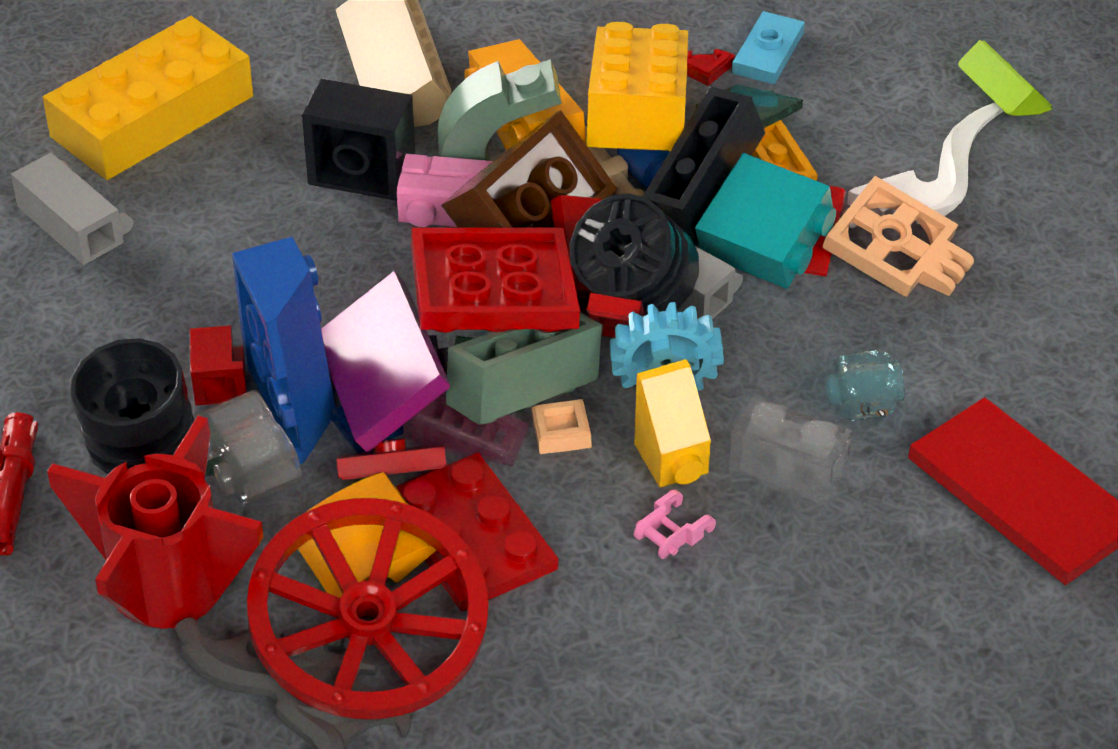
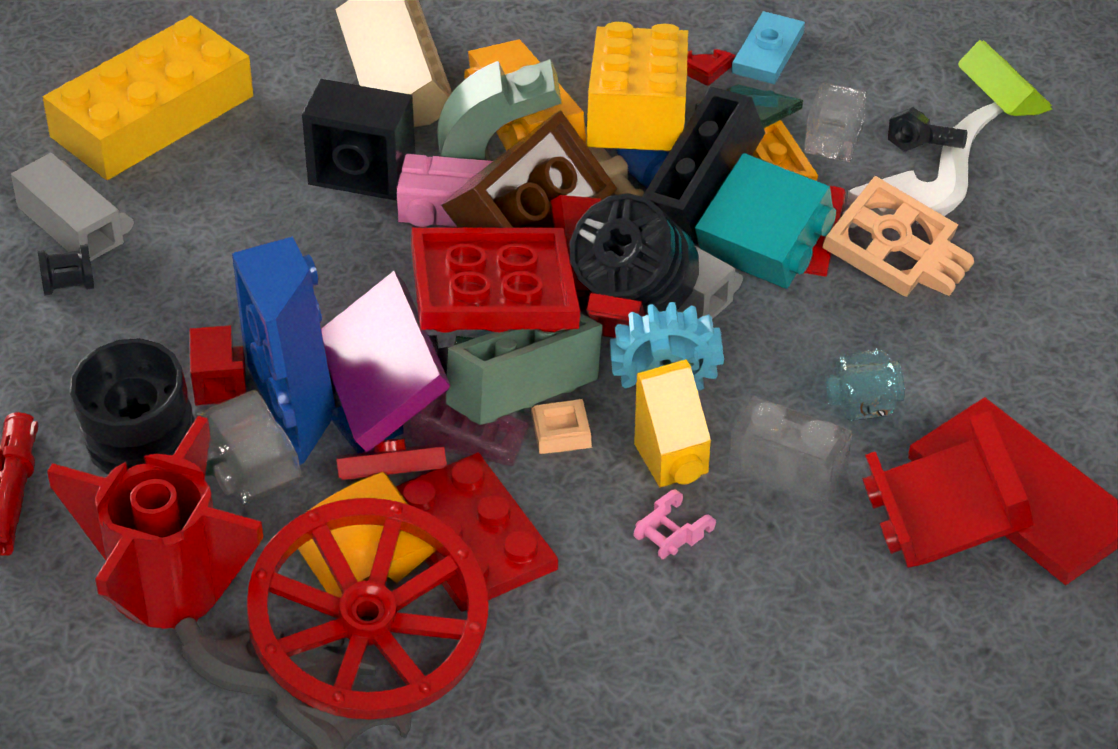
(78, 277): none -> black bush
(835, 122): none -> clear brick
(912, 129): none -> black piece
(950, 497): none -> red panel

